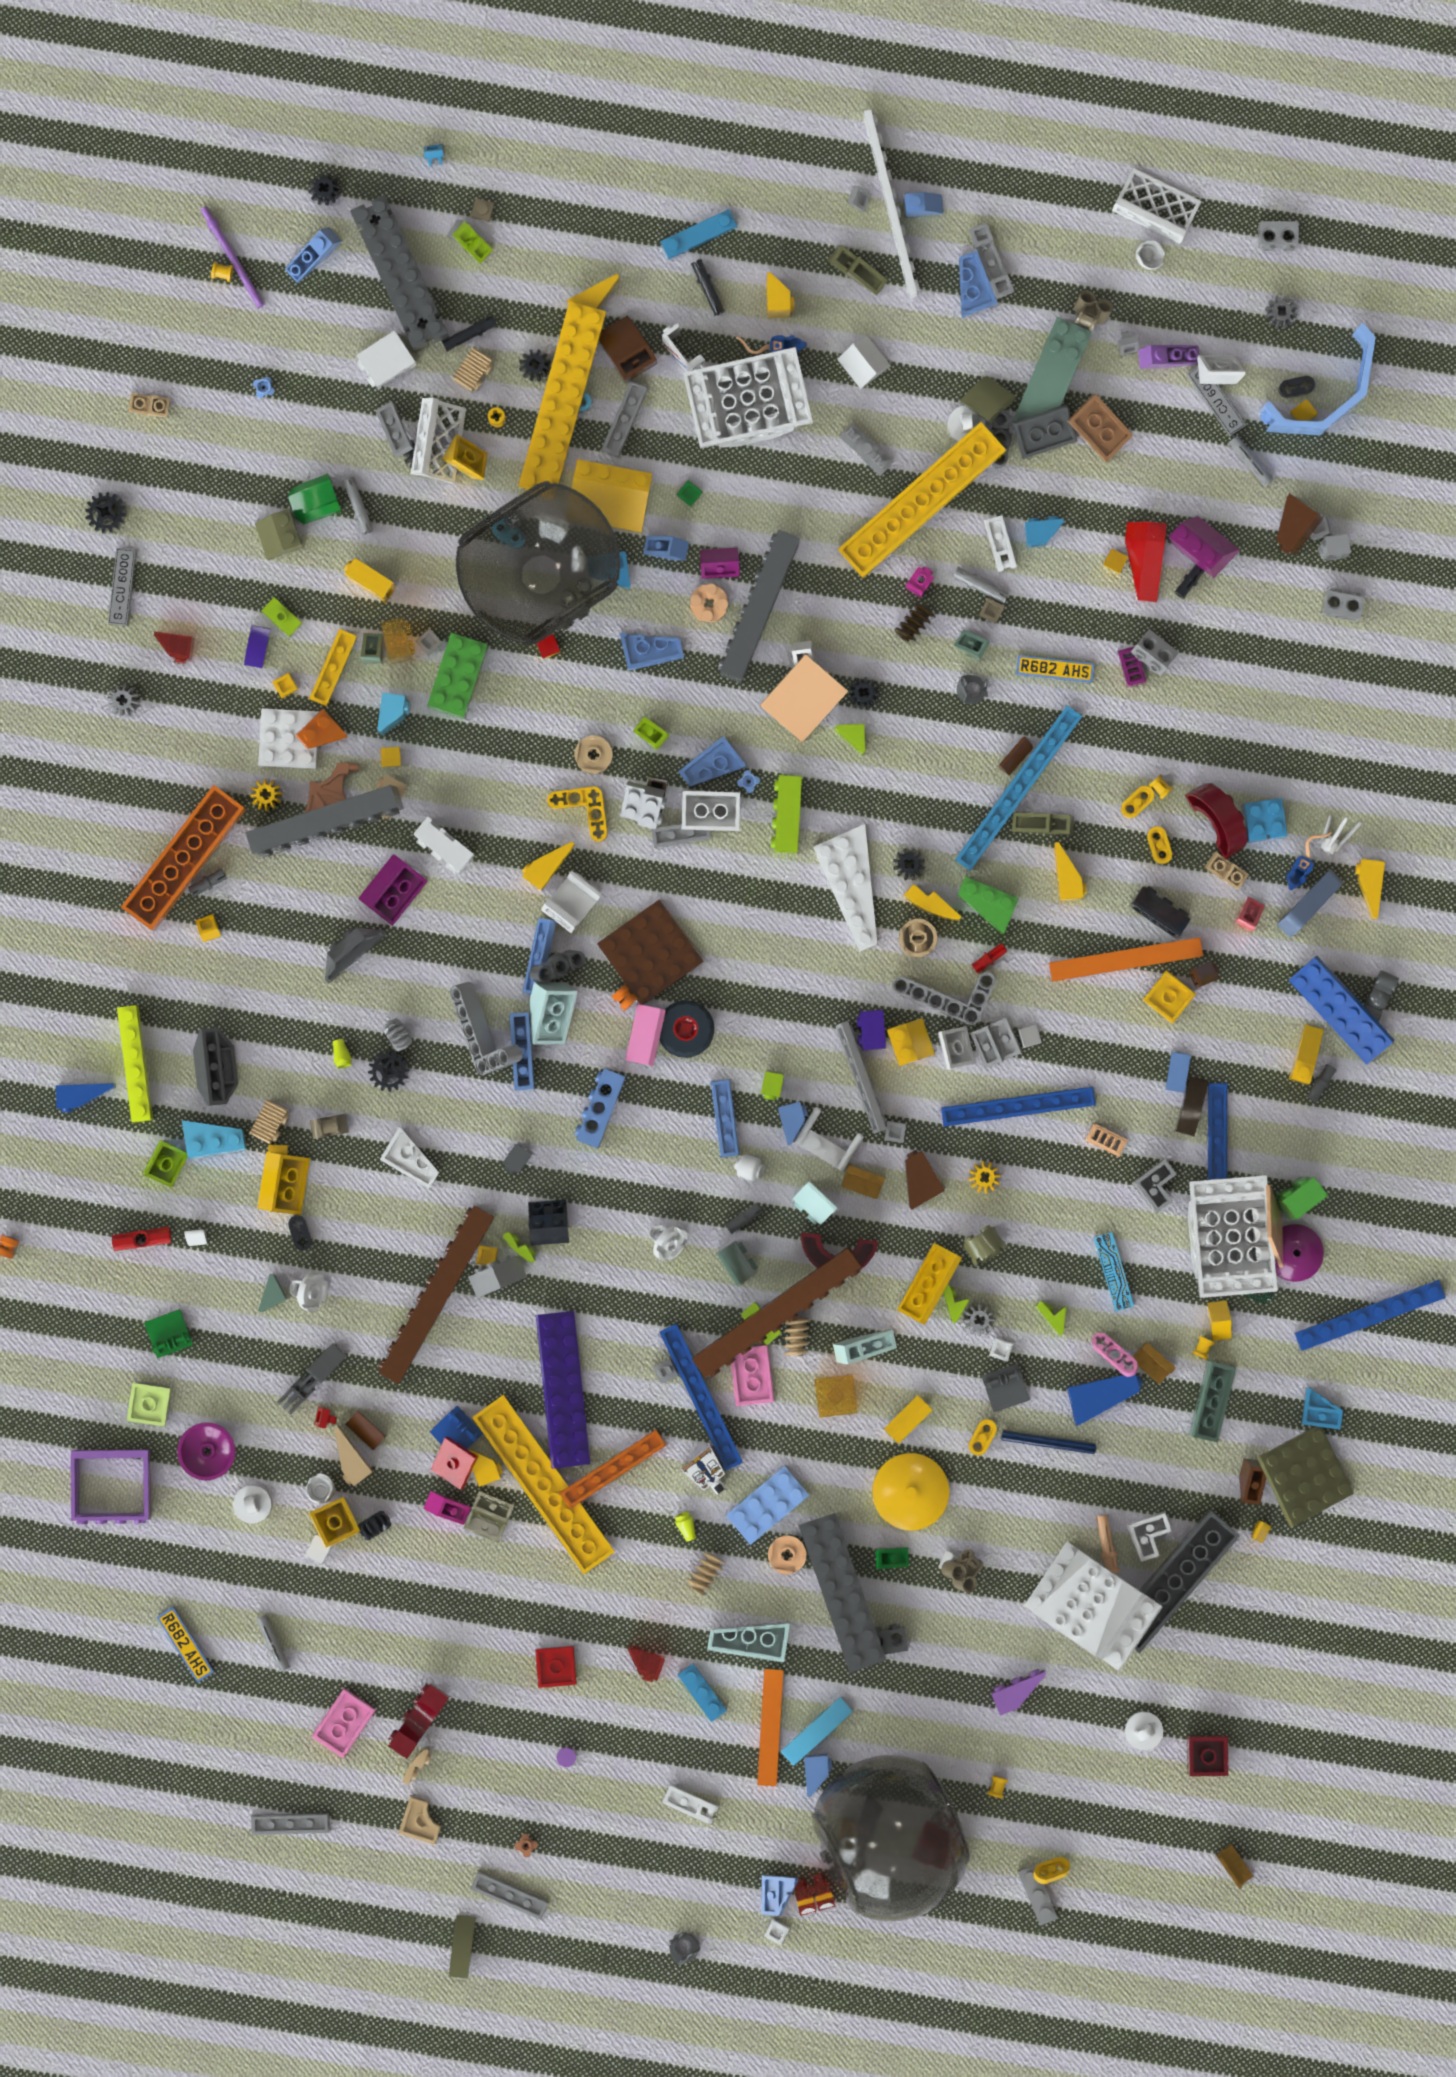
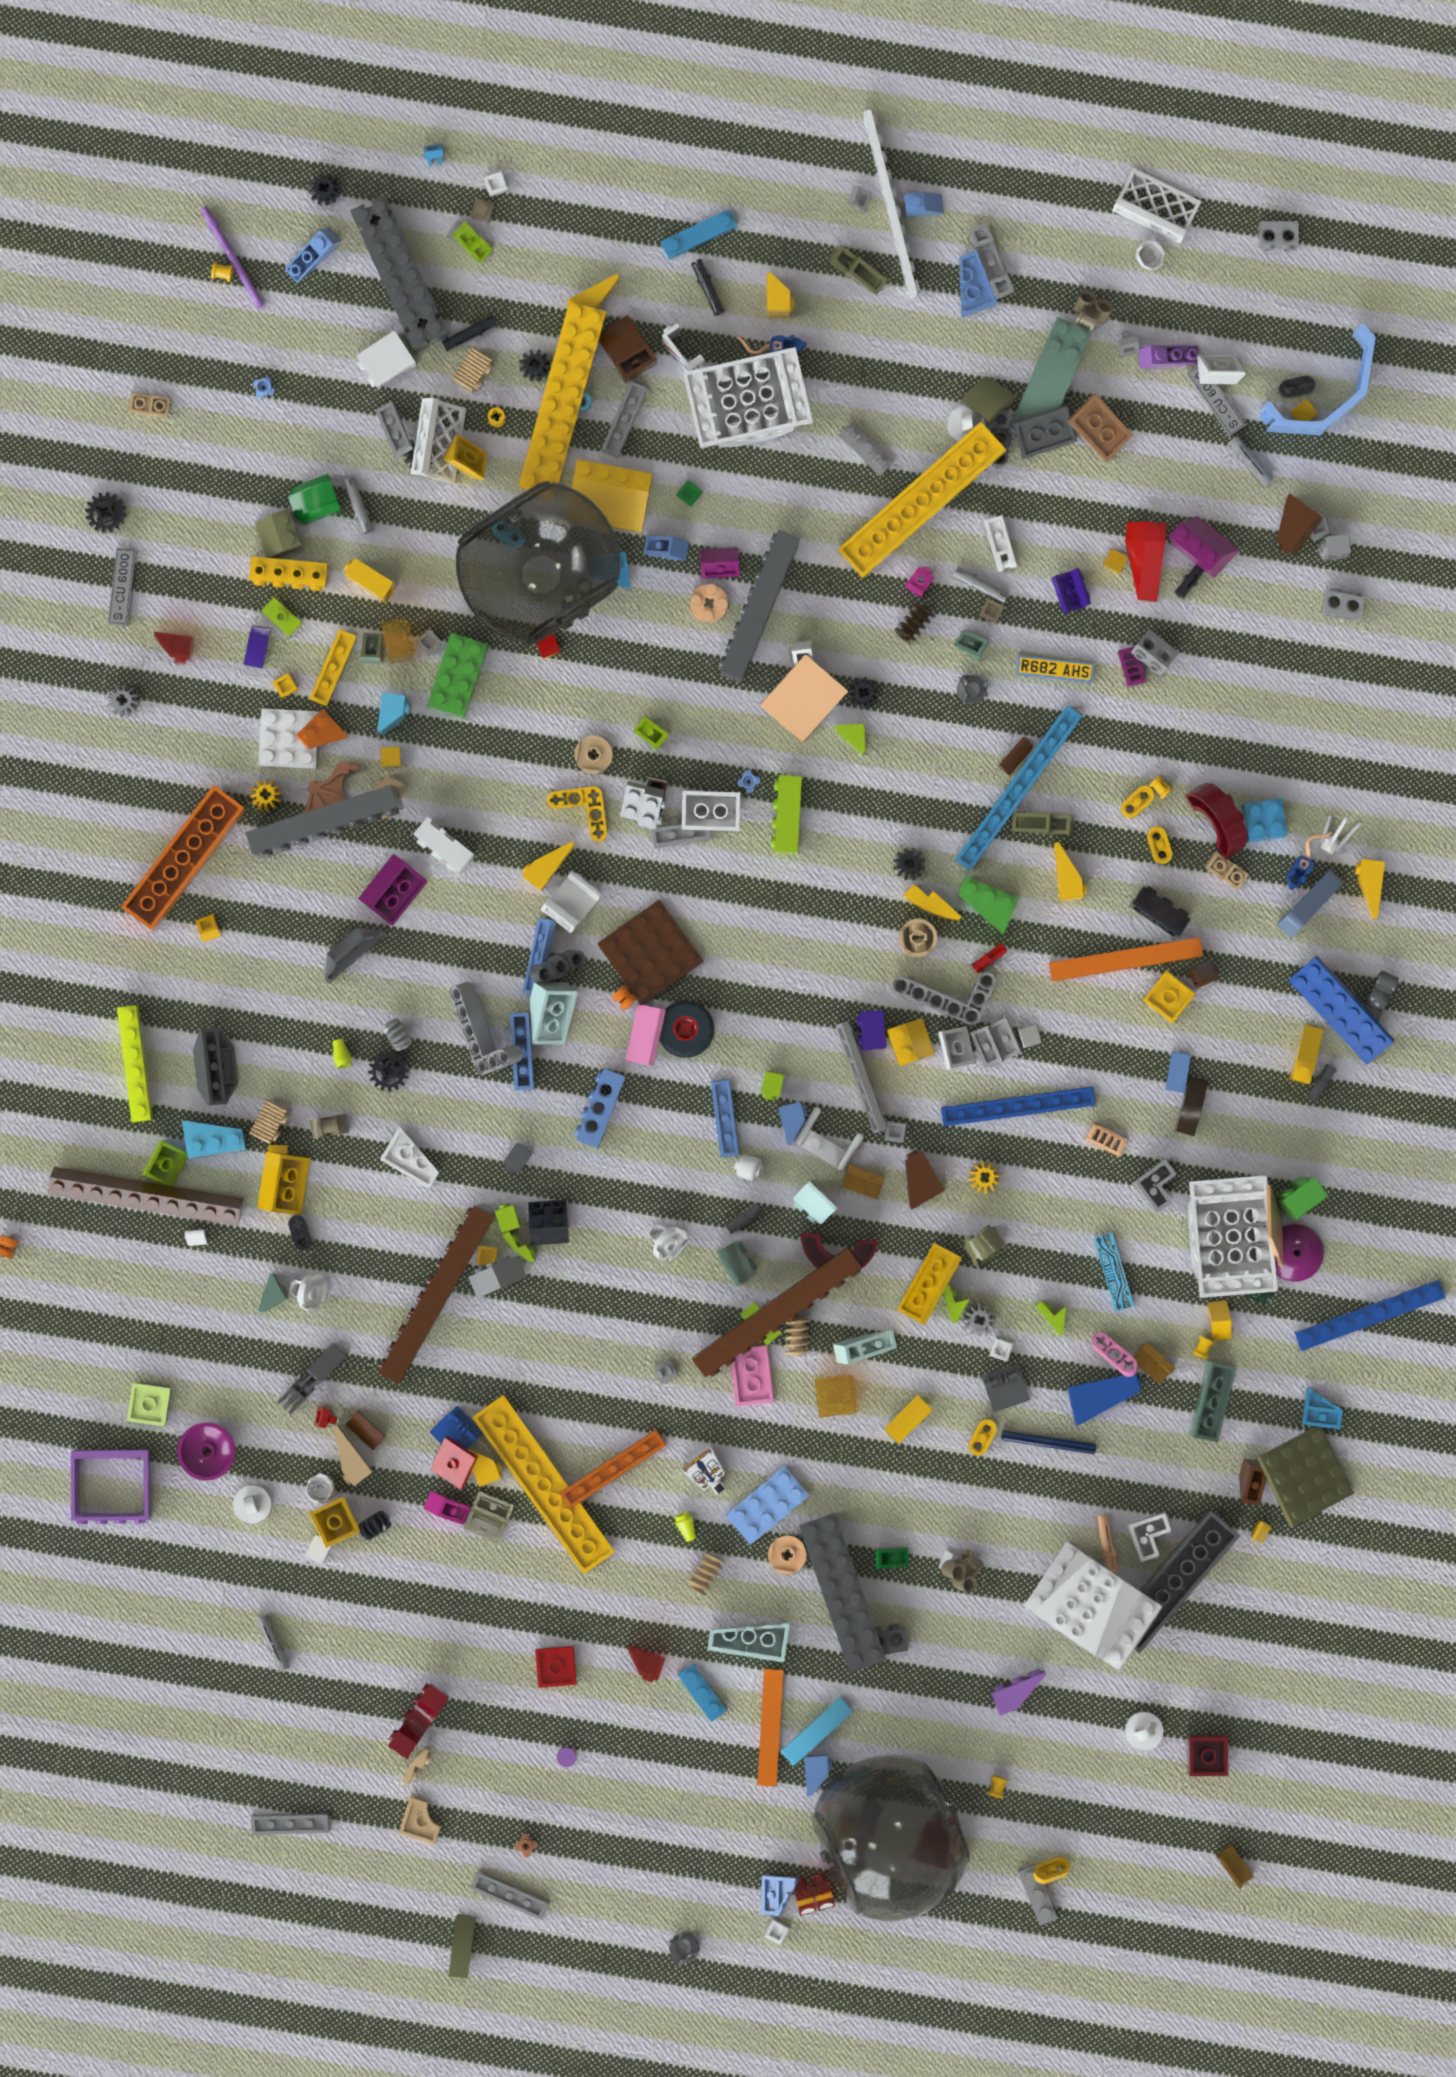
(76, 1096): blue slope -> none
(145, 1196): none -> brick
(153, 1237): red piece -> none
(168, 1333): green hinge -> none
(185, 1644): tile -> none
(207, 882): dark grey pin -> none
(288, 572): none -> yellow brick
(343, 1723): bright pink tile -> none
(495, 184): none -> white plate
(507, 1217): none -> lime brick
(562, 1389): dark purple plate -> none
(648, 651): medium blue wing -> none
(689, 1804): white plate -> none
(701, 1397): blue plate -> none
(712, 763): medium blue wing -> none
(848, 874): white wing -> none
(863, 362): white slope -> none
(910, 1491): yellow dish -> none
(1040, 532): dark azure slope -> none
(1071, 591): none -> dark purple bracket
(1217, 1131): blue tile -> none
(1249, 914): coral slope -> none
(1273, 310): flat silver gear -> none

